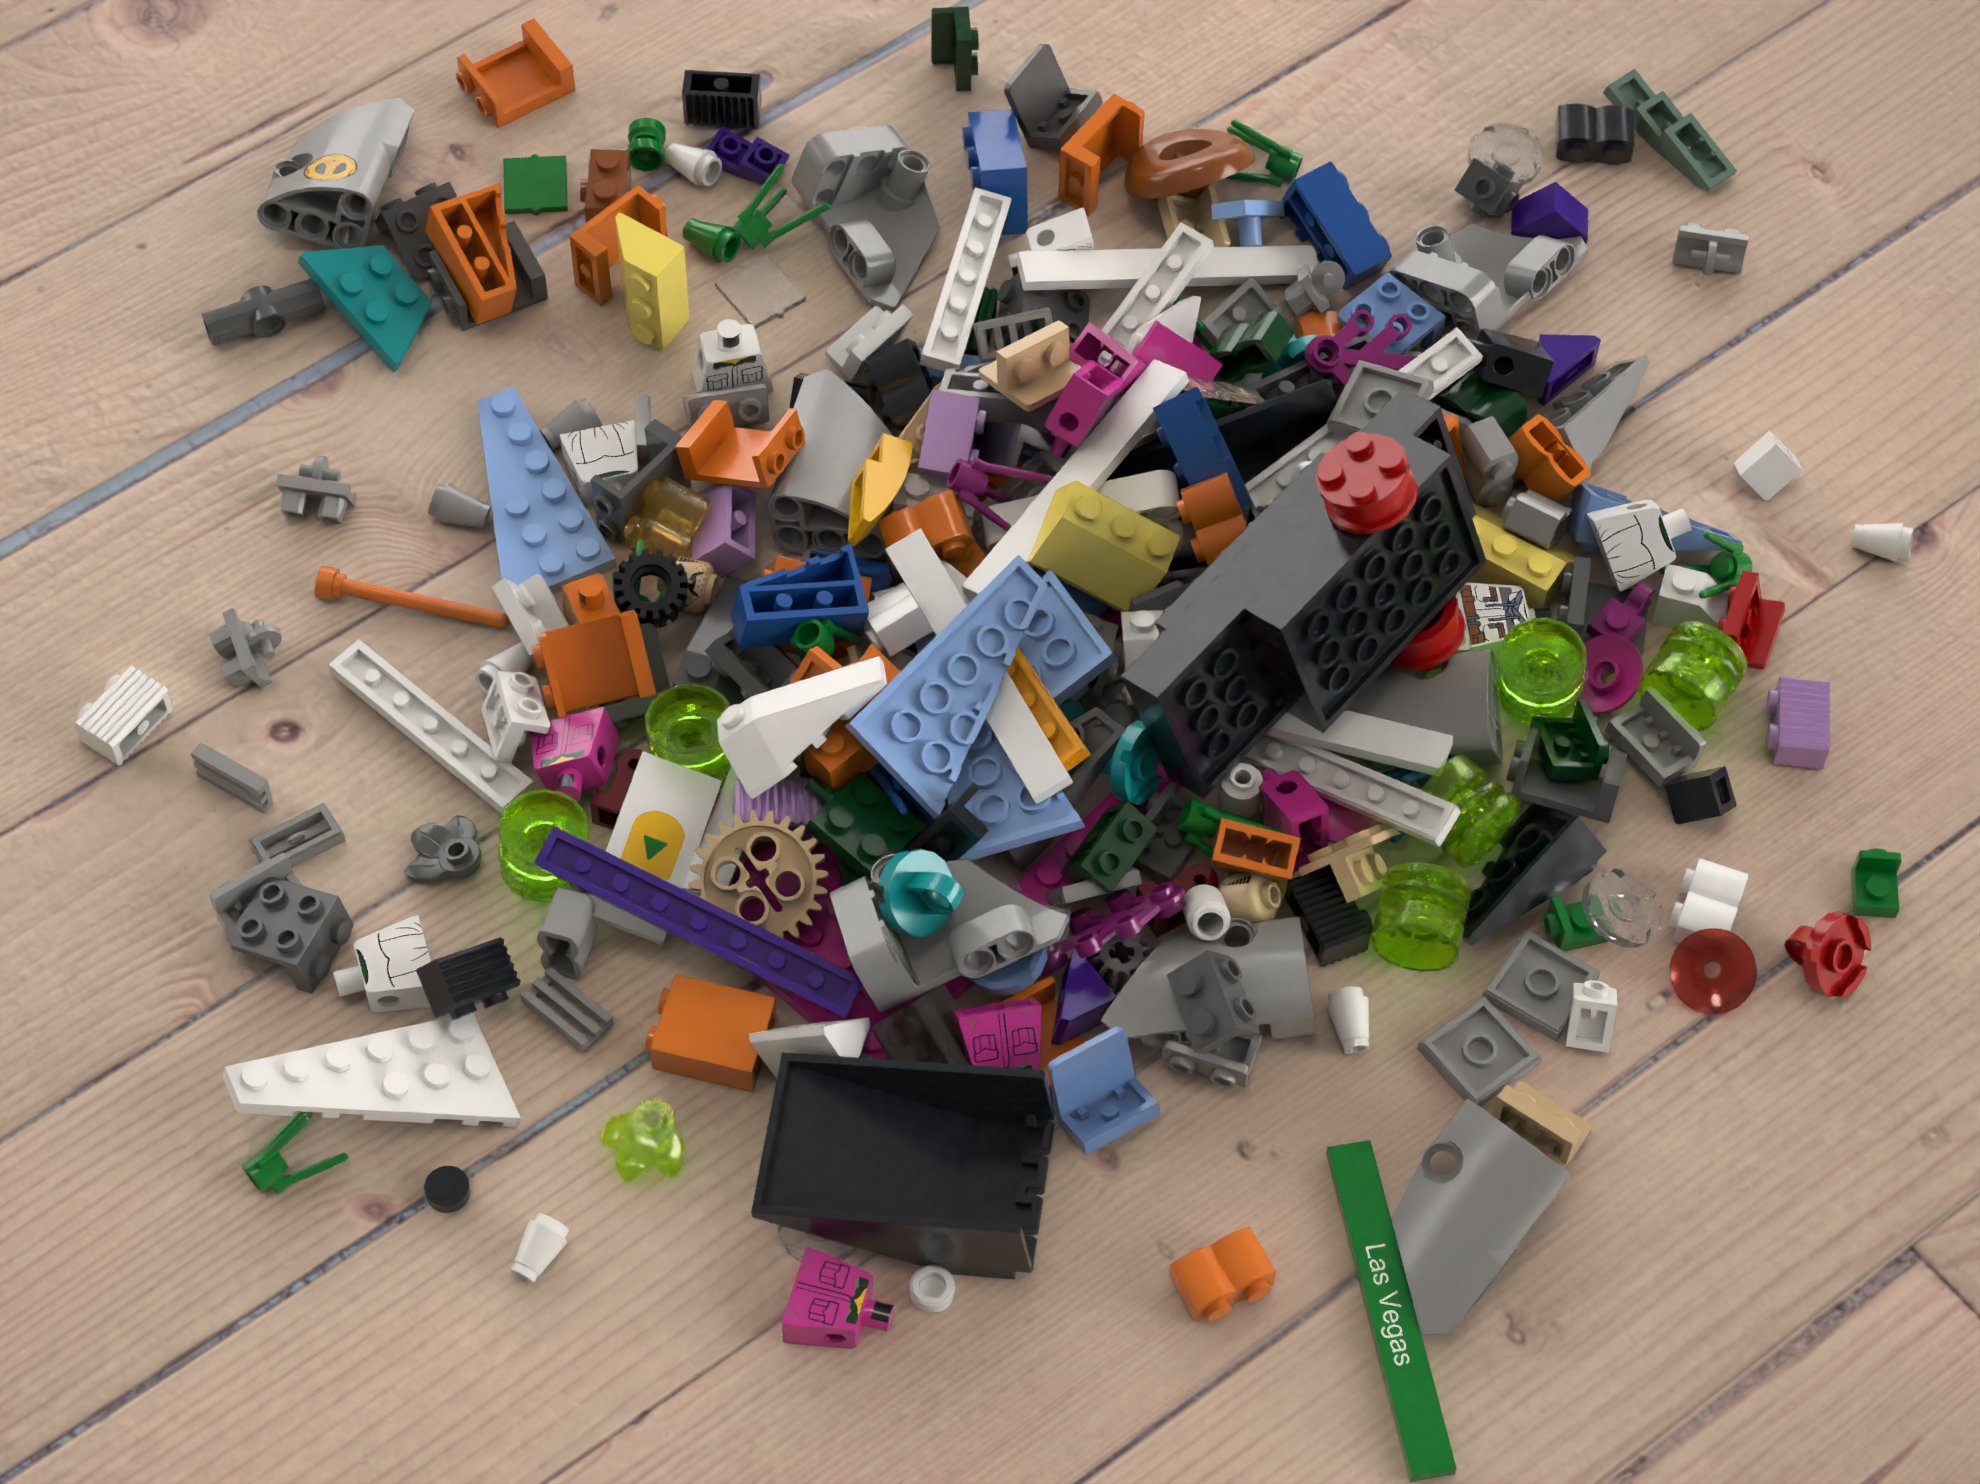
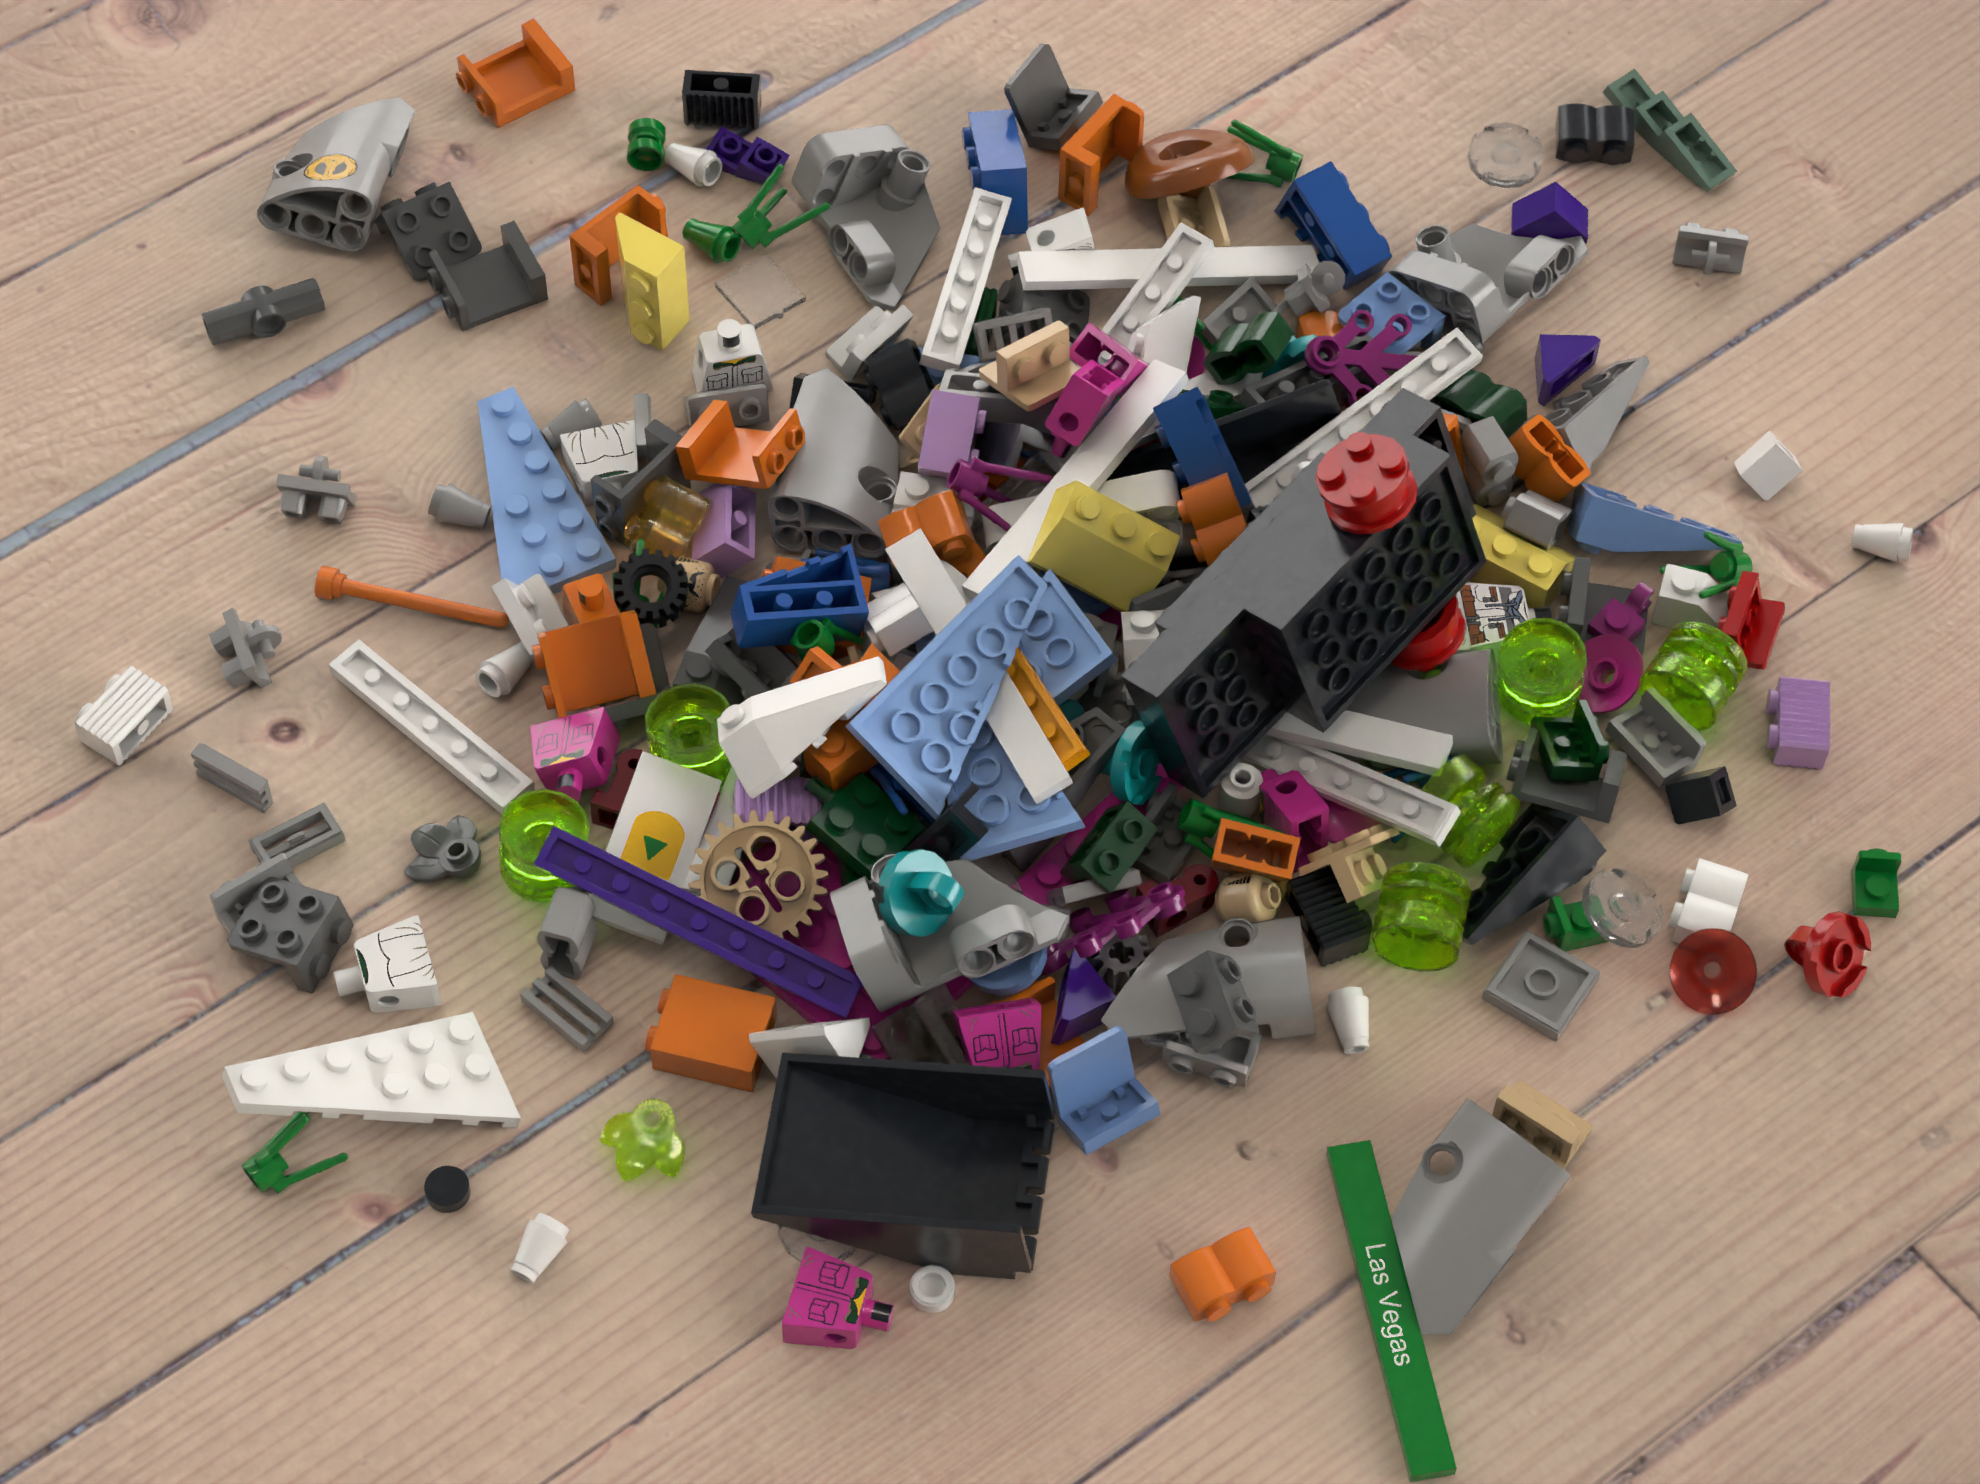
(372, 296): teal wing -> none
(469, 977): black brick -> none
(475, 250): orange wedge -> none
(512, 710): white bracket -> none
(535, 184): green piece -> none
(607, 180): dark orange brick -> none
(877, 485): yellow slope -> none
(953, 43): dark green bracket -> none
(1176, 351): dark pink tile -> none
(1206, 912): white brick -> none
(1221, 390): clear piece -> none
(1249, 217): light blue tile -> none
(1368, 391): light grey tile -> none
(1479, 1052): light grey tile -> none
(1489, 187): dark grey brick -> none
(1512, 362): black torso -> none
(1591, 1016): white bracket -> none
(1636, 539): white torso -> none

